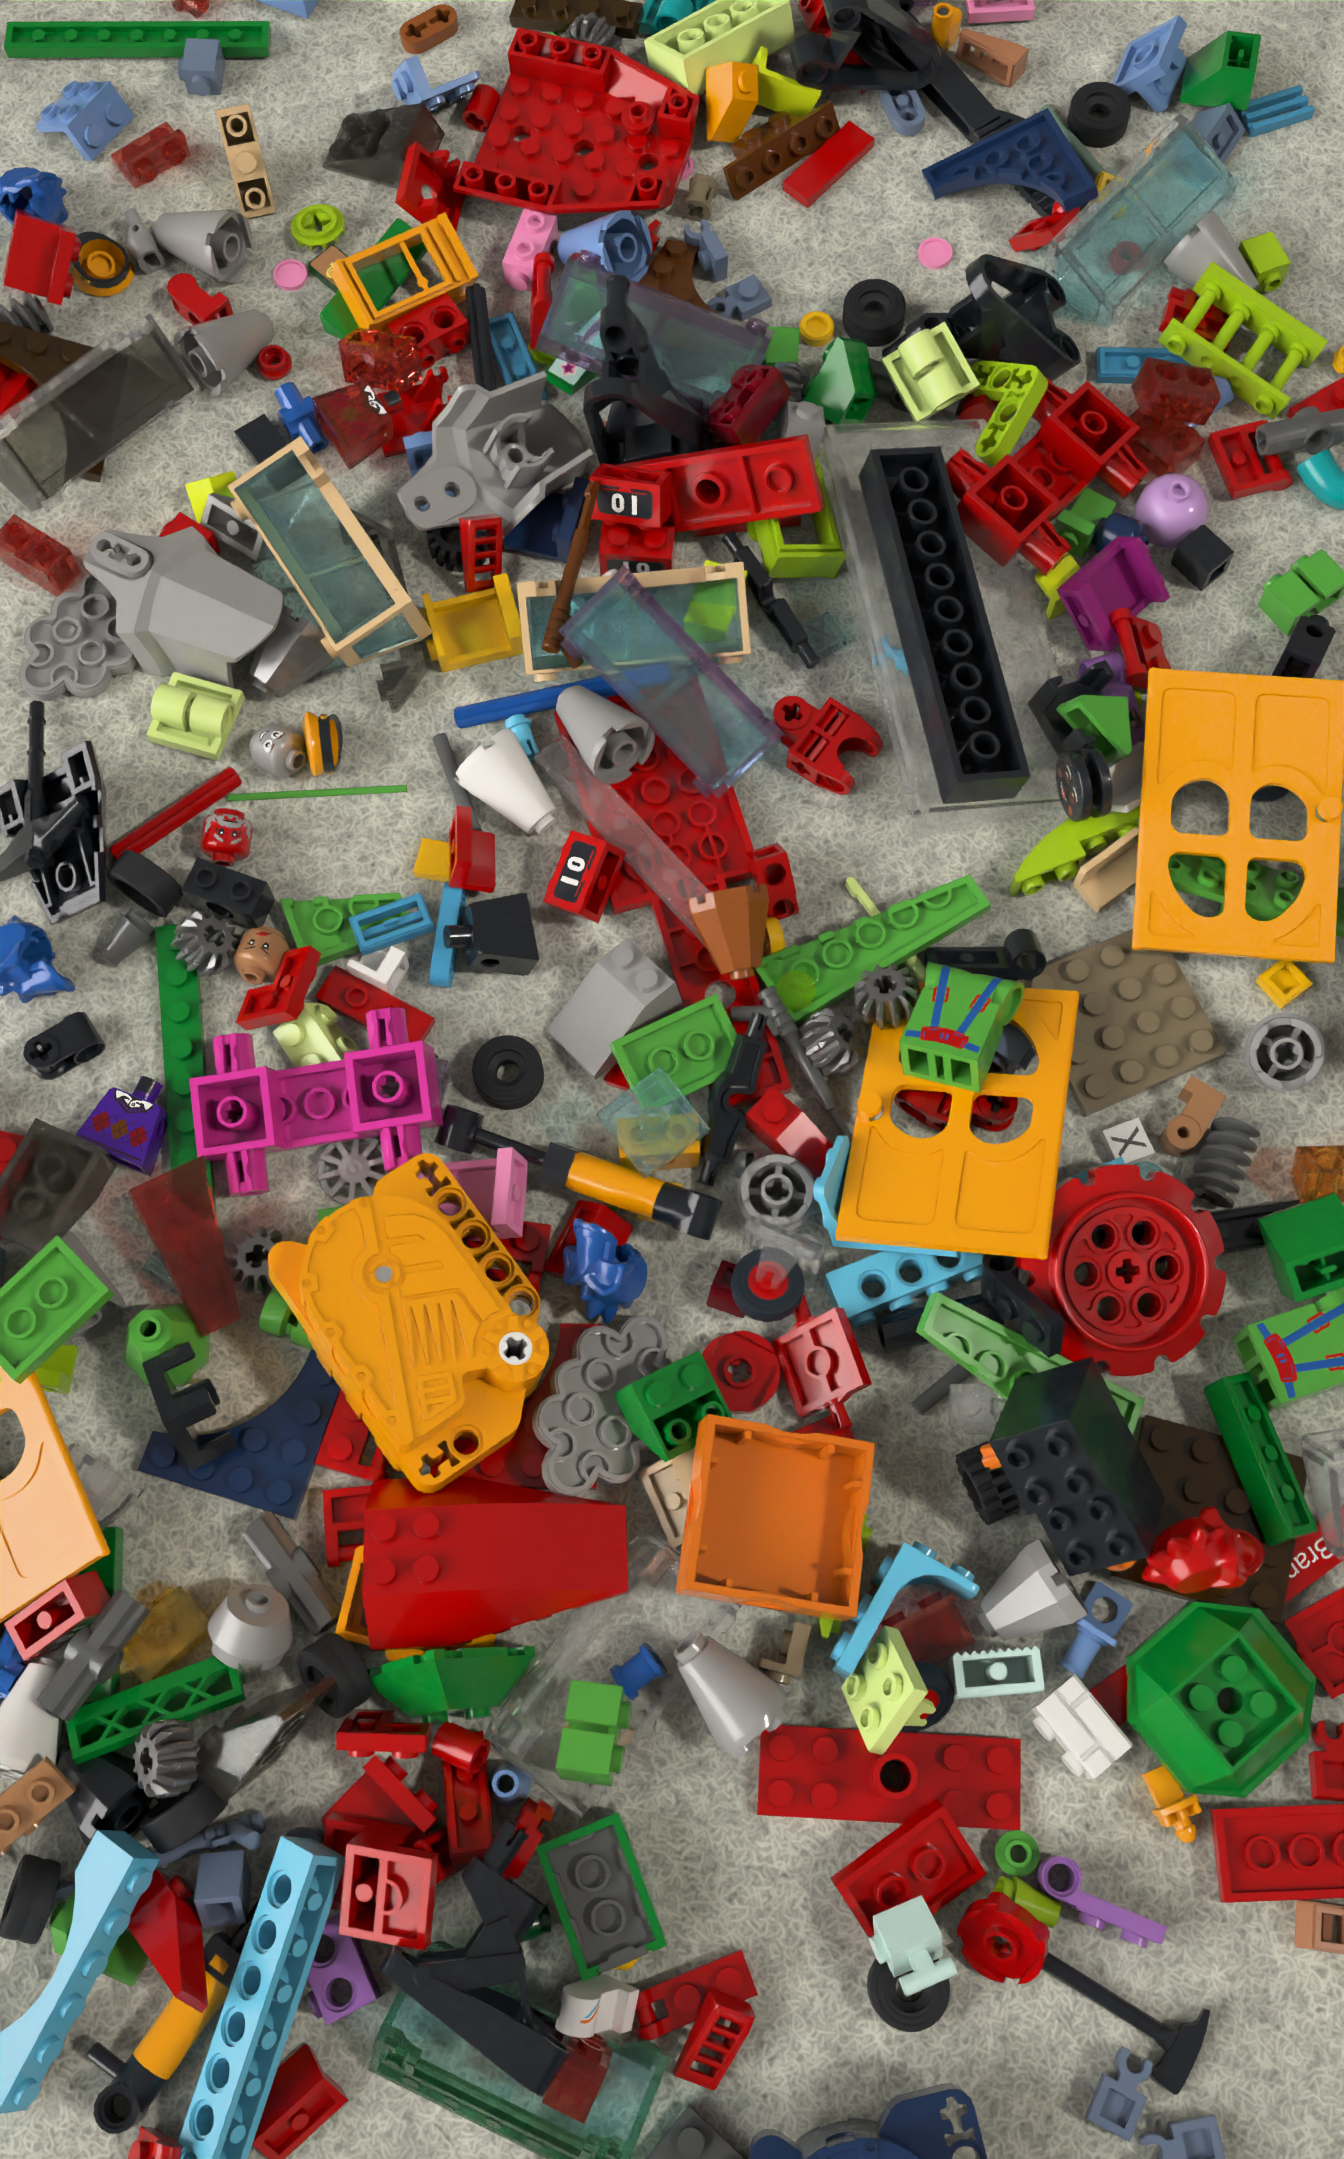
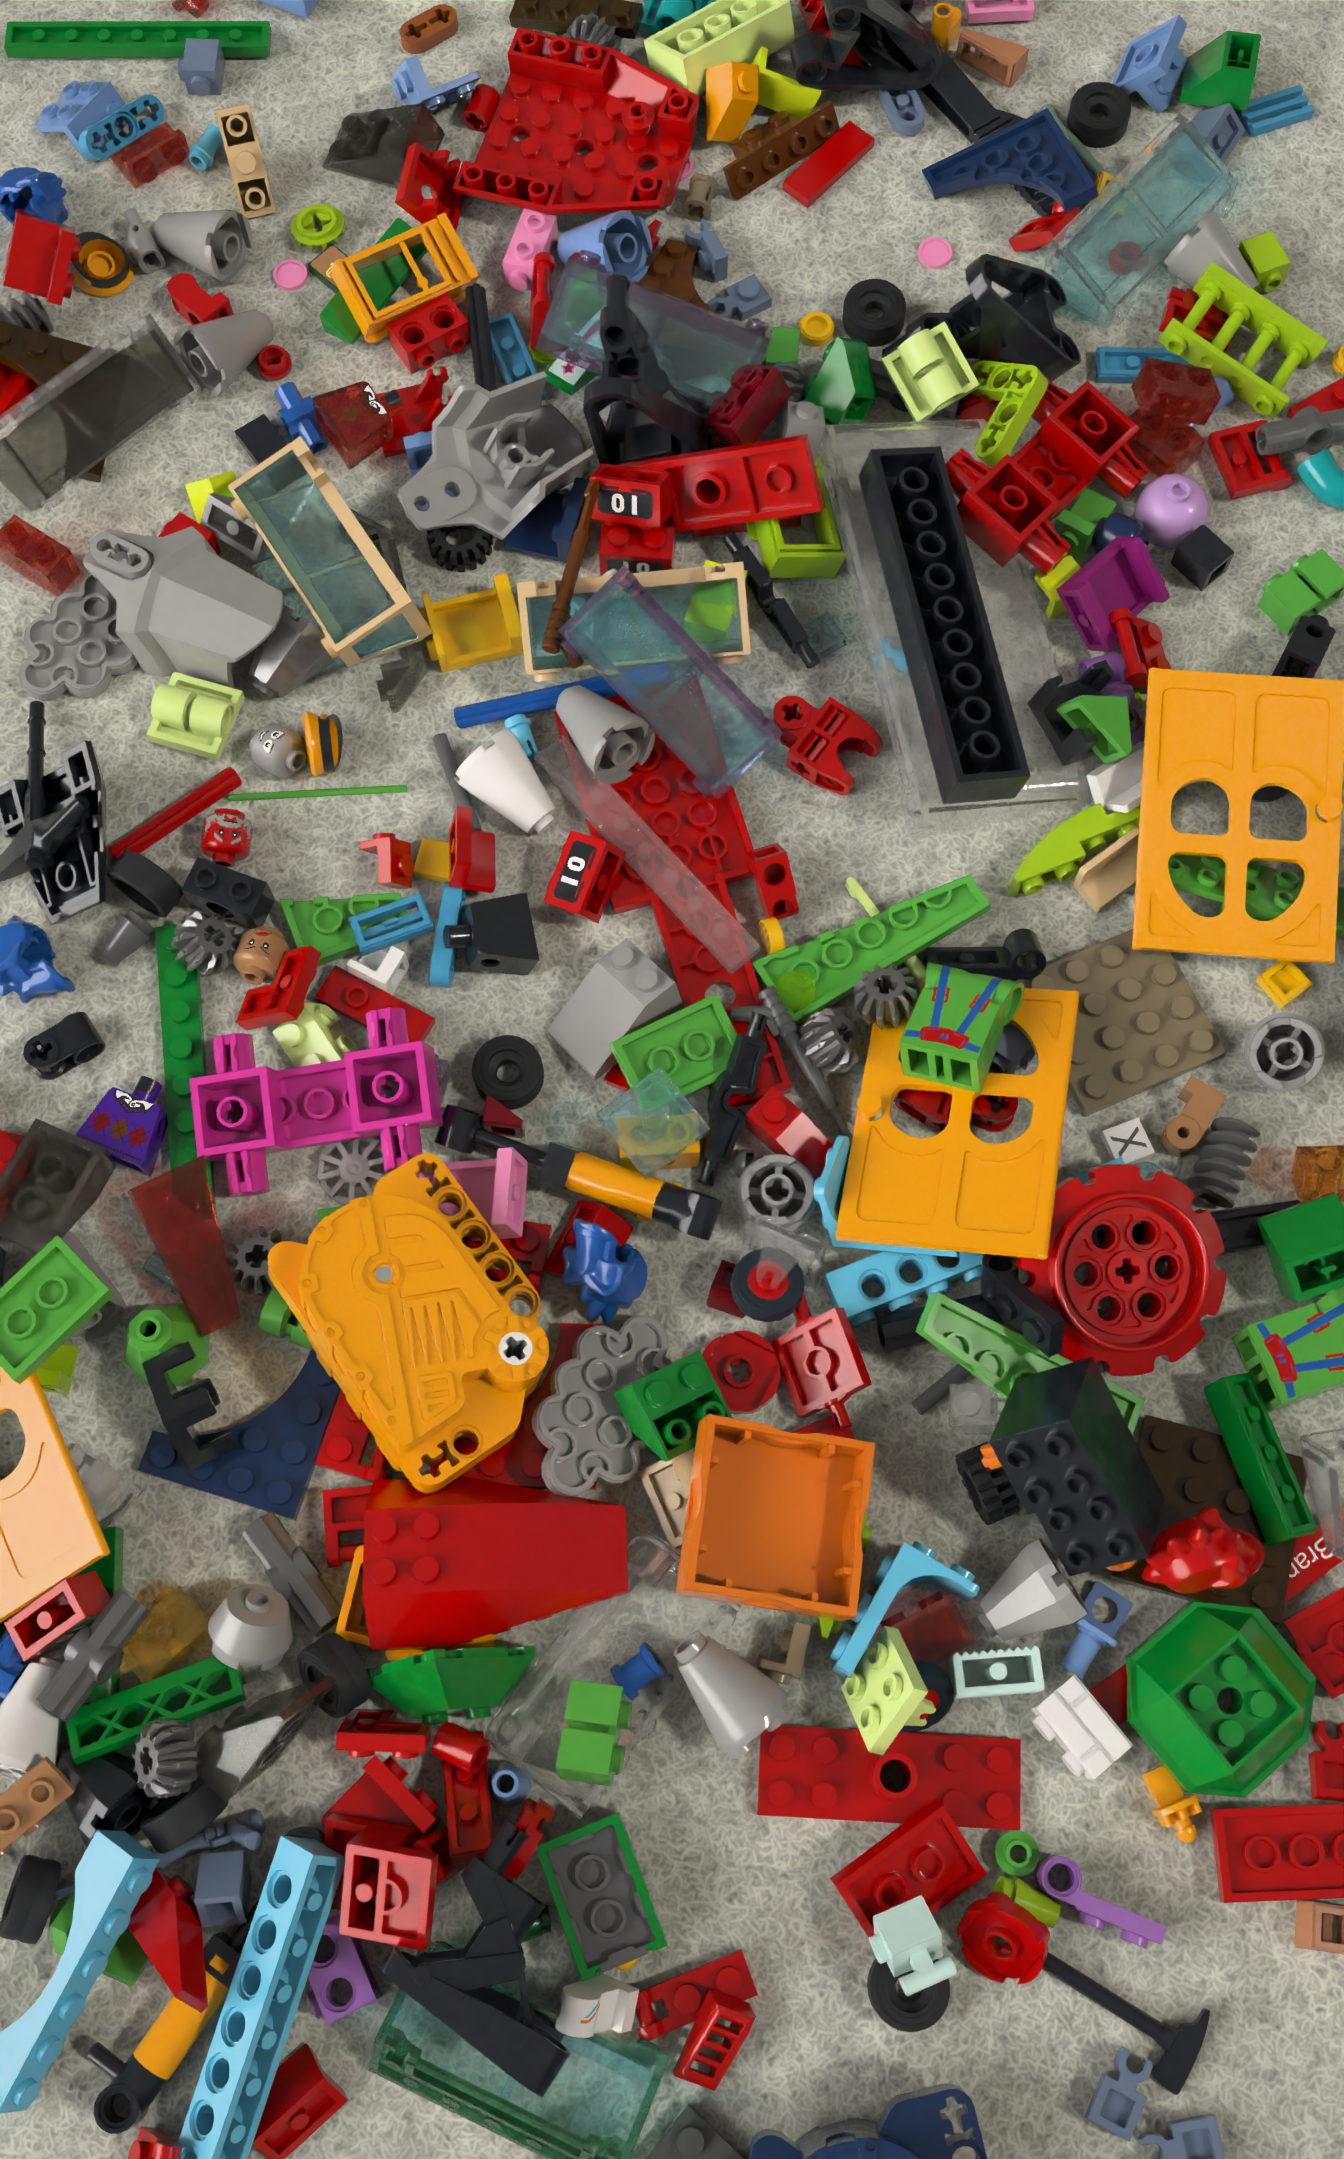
(107, 127): none -> dark azure beam
(202, 153): none -> medium azure pin
(380, 359): clear red brick -> none
(394, 859): none -> red bracket
(494, 539): red slope -> none
(501, 1120): none -> dark red slope
(580, 2077): clear red brick -> none
(732, 927): dark orange cone -> none
(1084, 784): black head -> none

